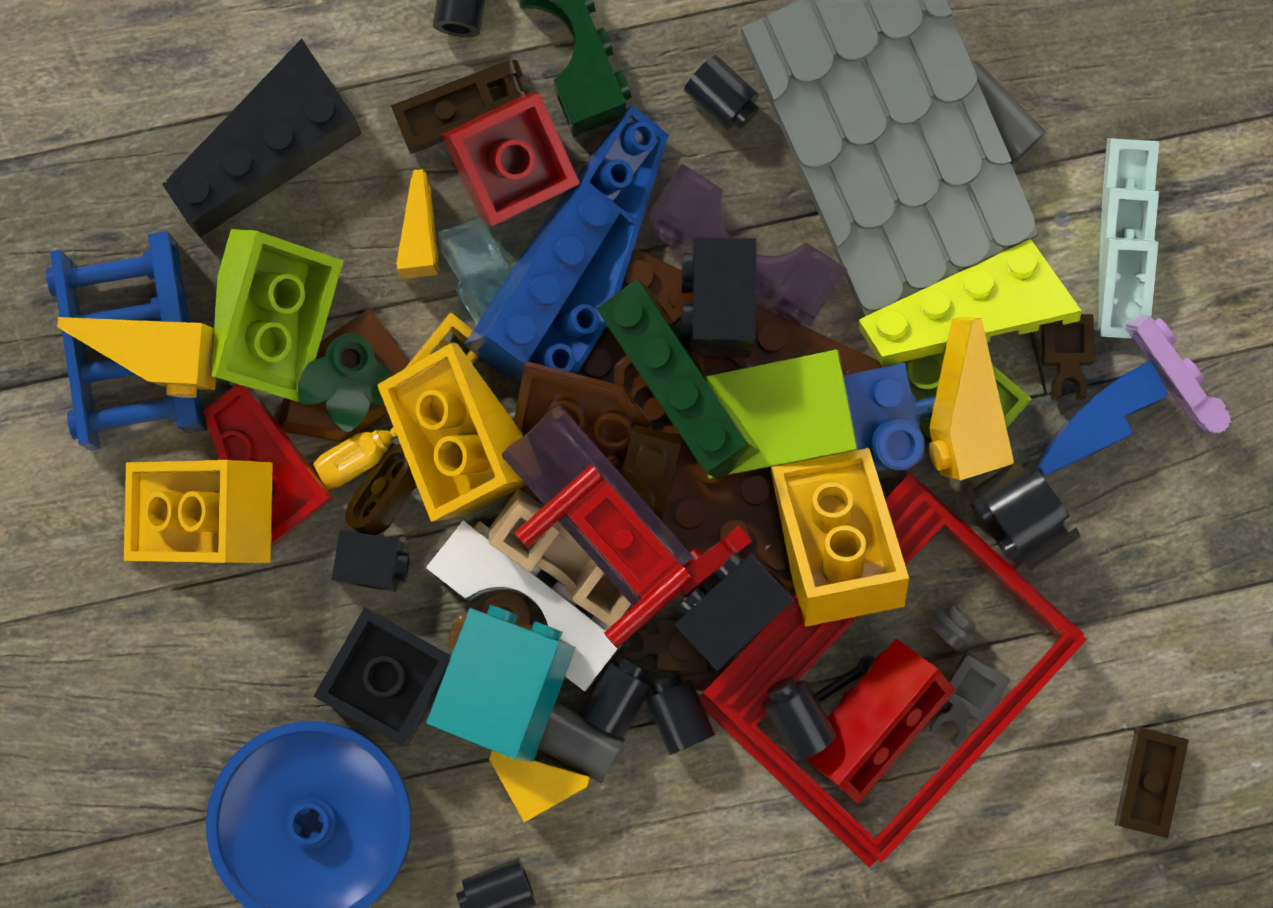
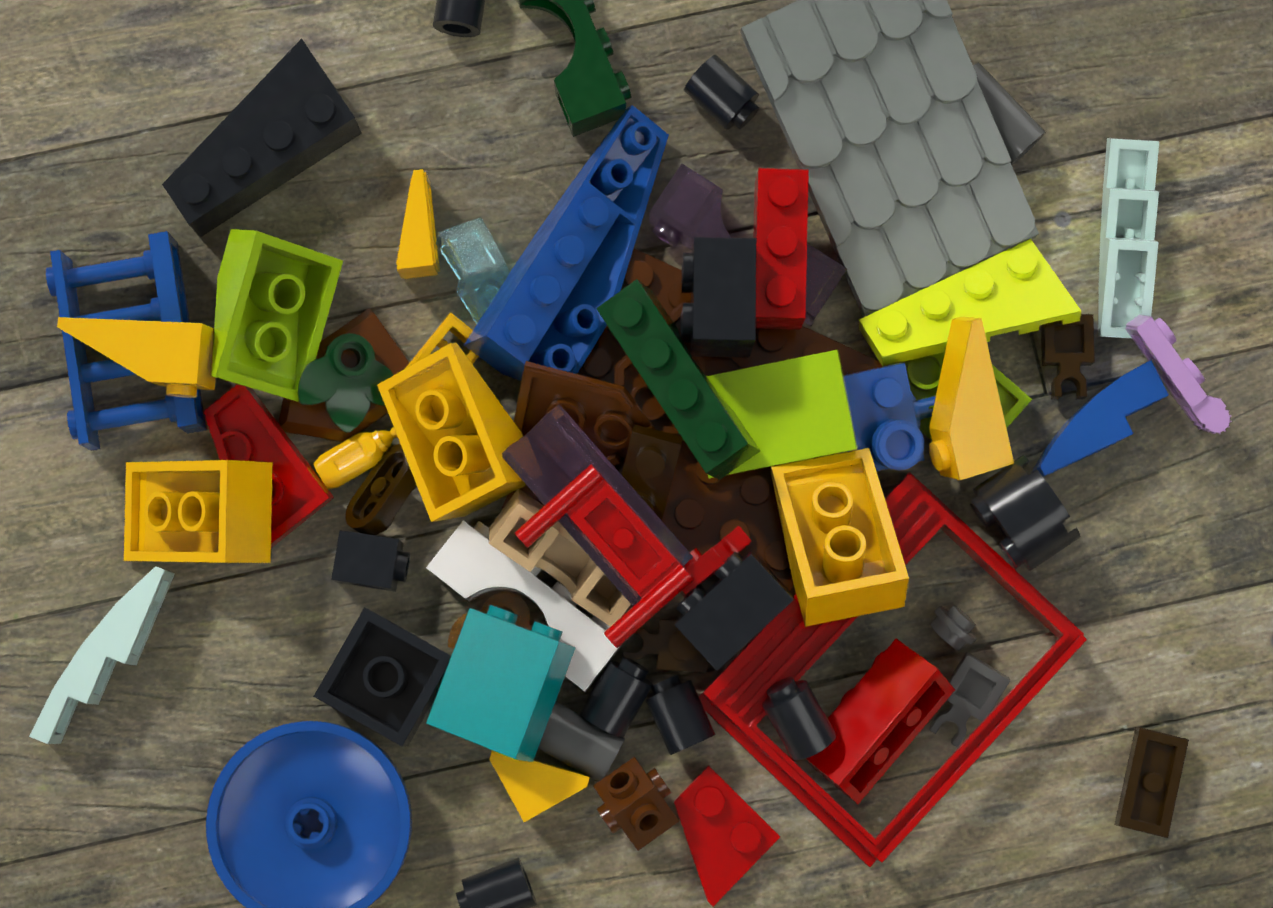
(116, 638): none -> light aqua slope
(453, 104): dark brown plate -> none
(510, 158): red brick -> none
(635, 803): none -> reddish brown brick
(721, 833): none -> red wing
(781, 247): none -> red brick
(864, 665): black hinge -> none

